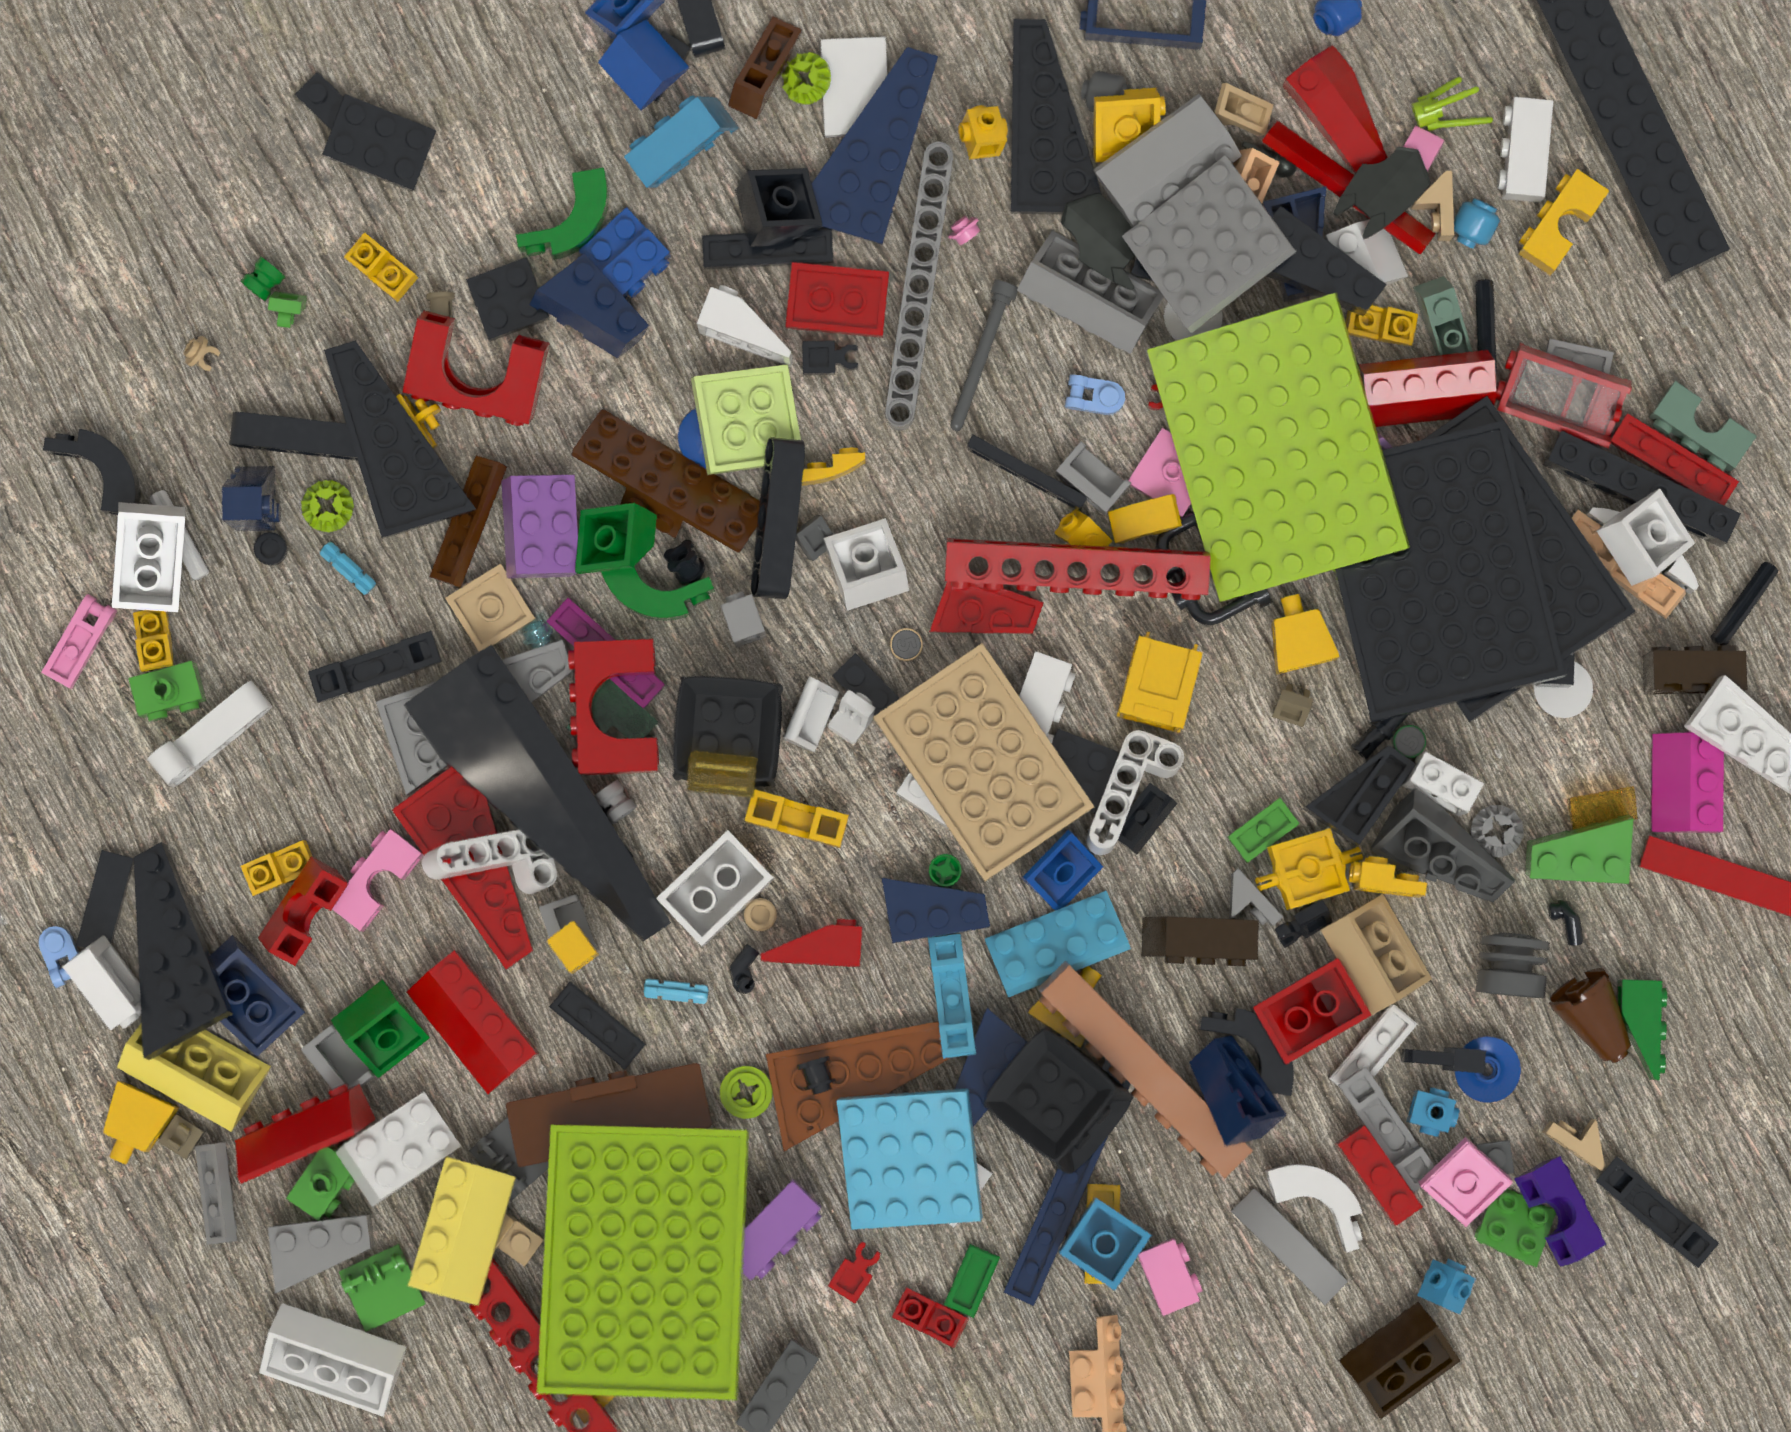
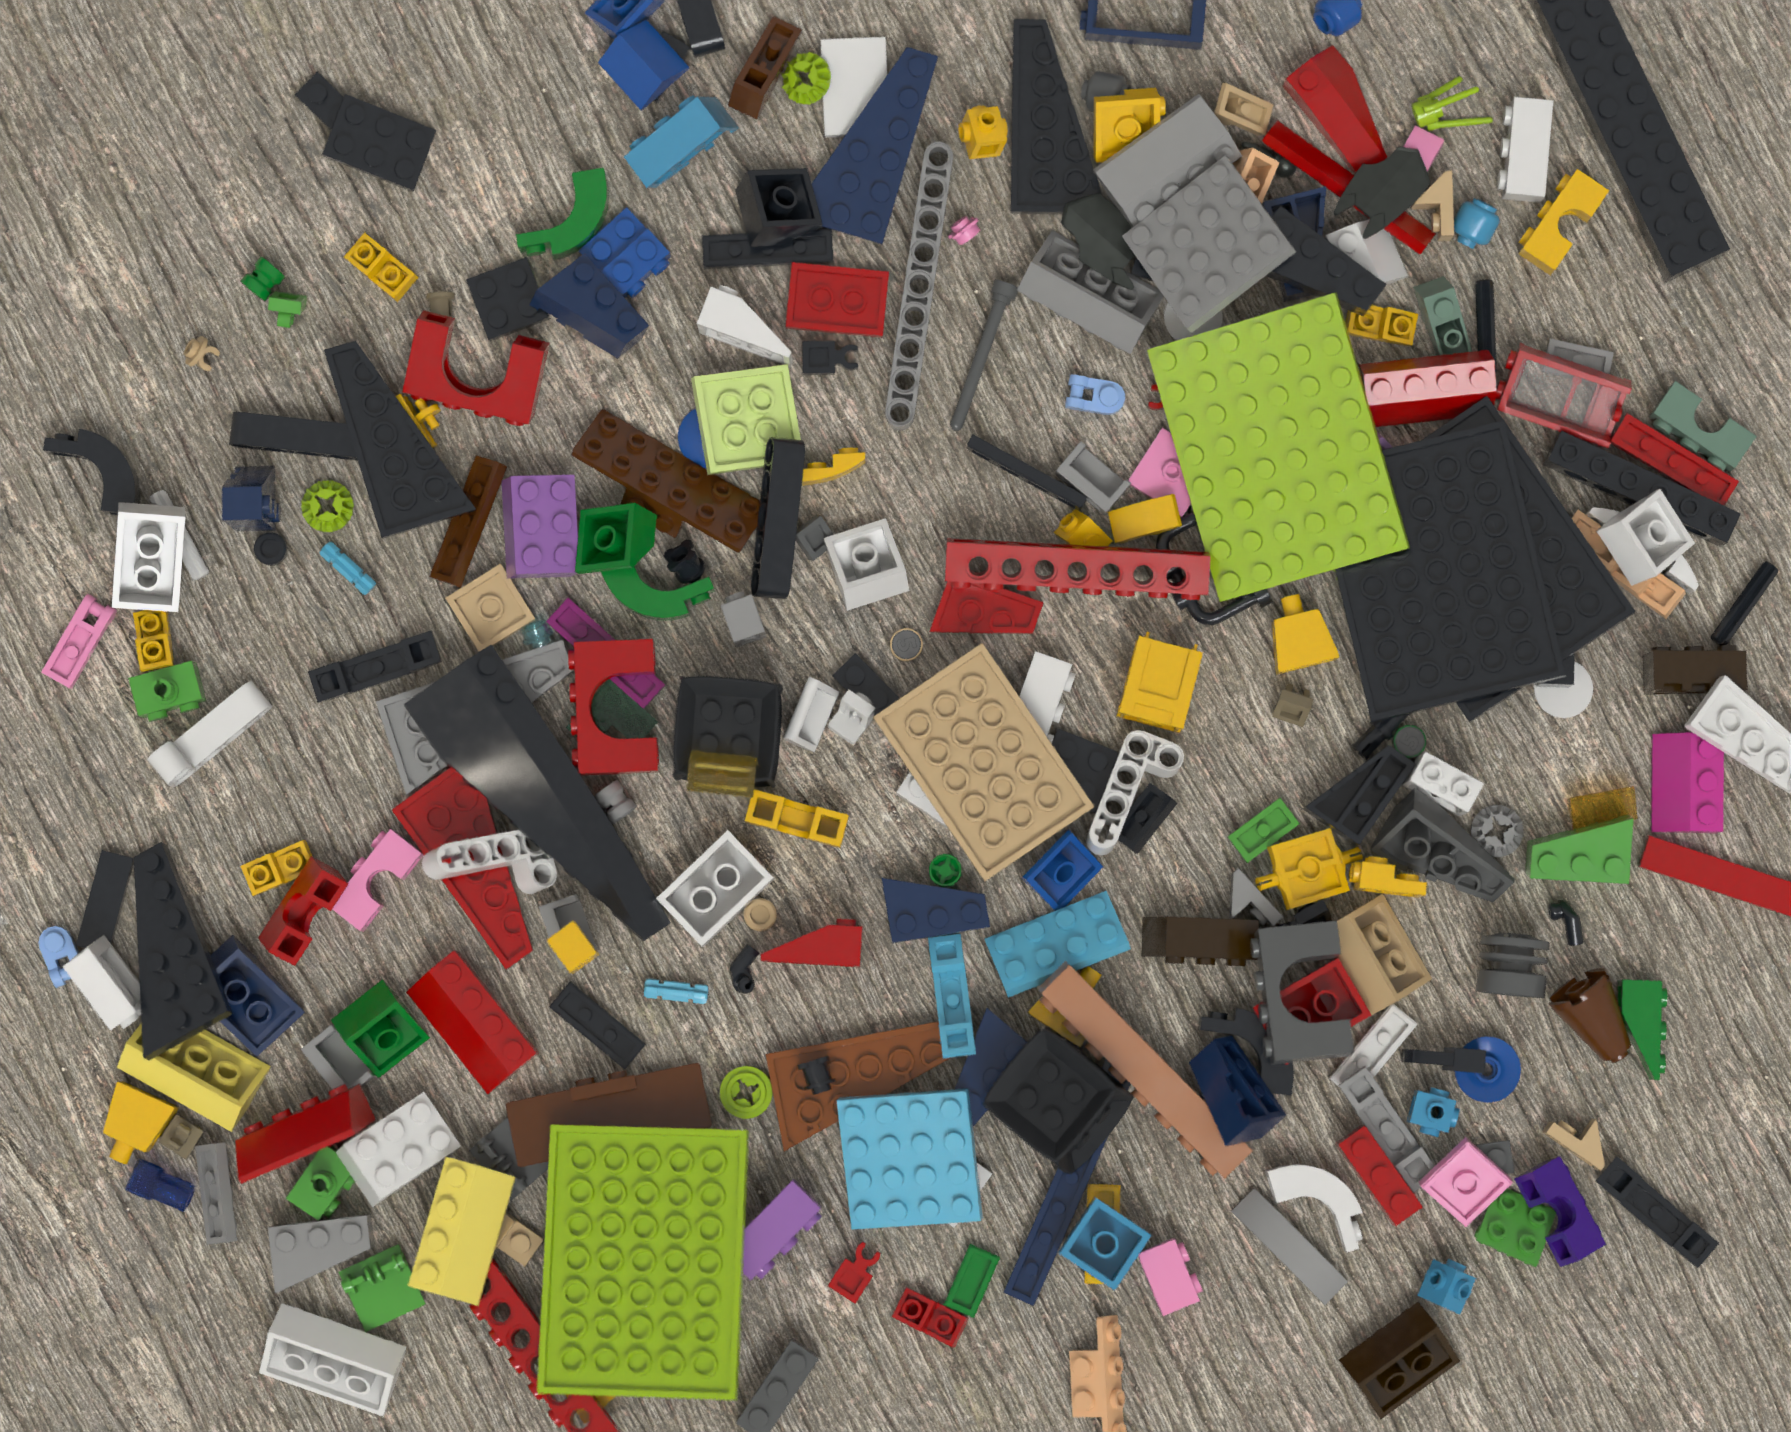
(153, 1183): none -> clear blue piece
(1288, 1037): none -> dark grey arch

